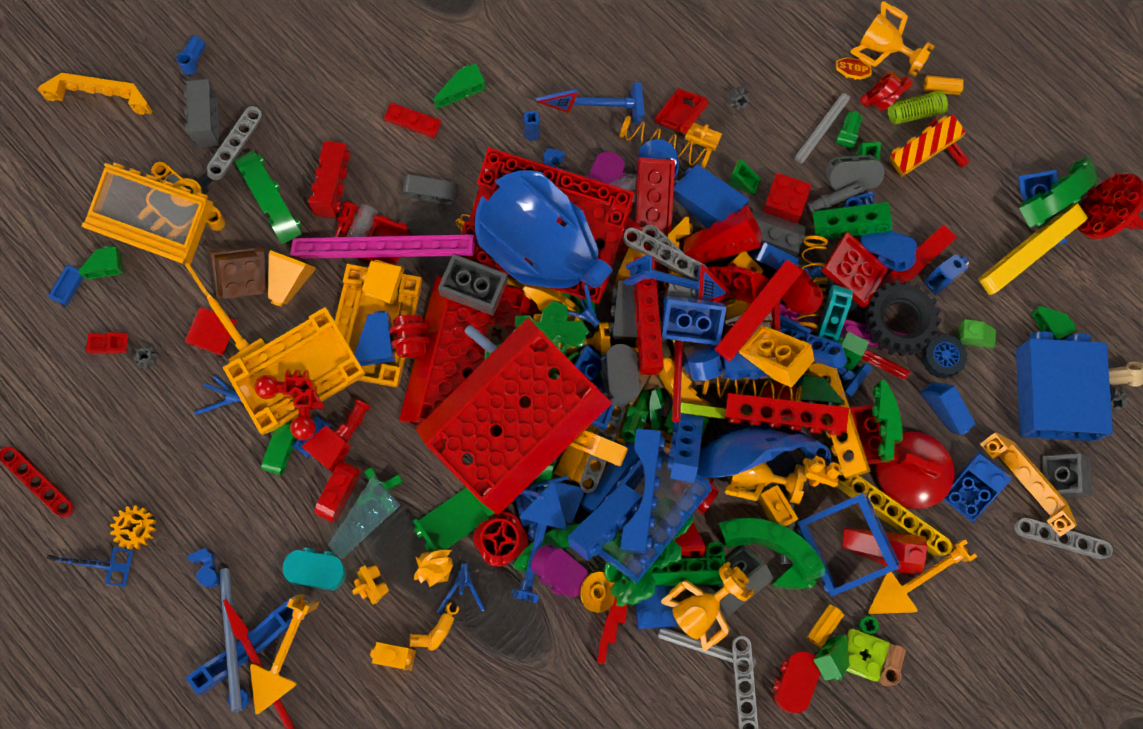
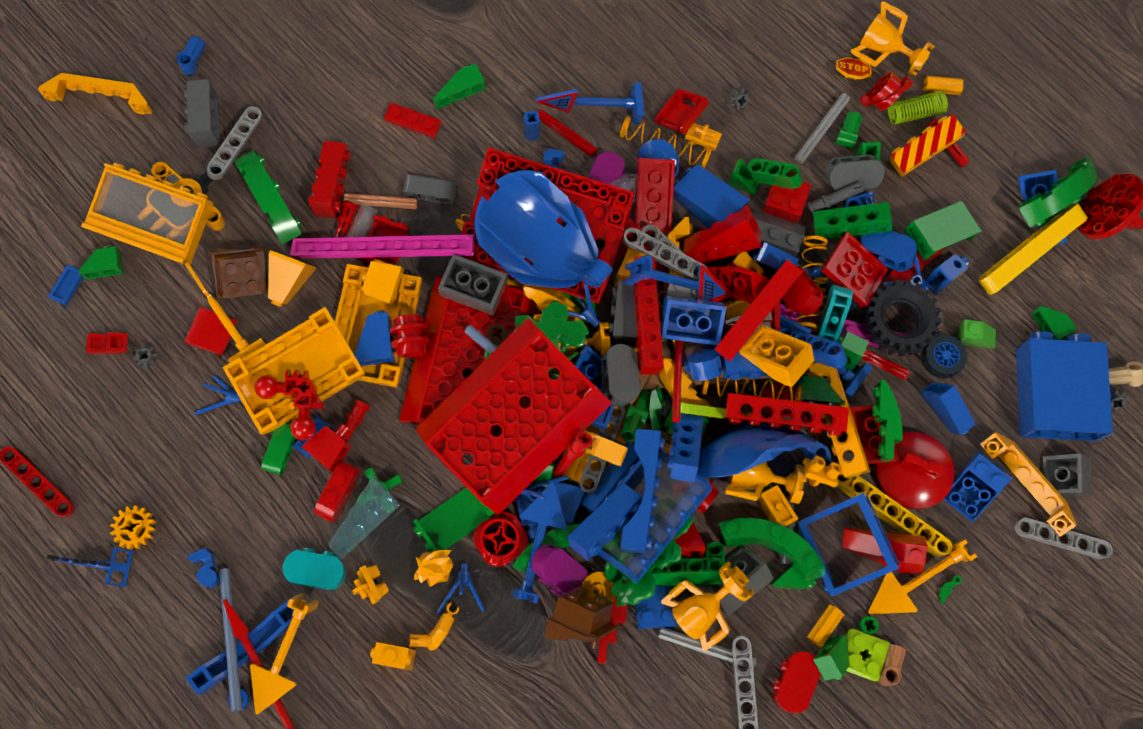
(381, 201): none -> nougat axle
(567, 133): none -> red axle
(575, 449): none -> red pin
(581, 617): none -> reddish brown piece
(775, 173): none -> green beam
(917, 278): none -> blue plant
(942, 229): none -> green panel
(947, 587): none -> green piece

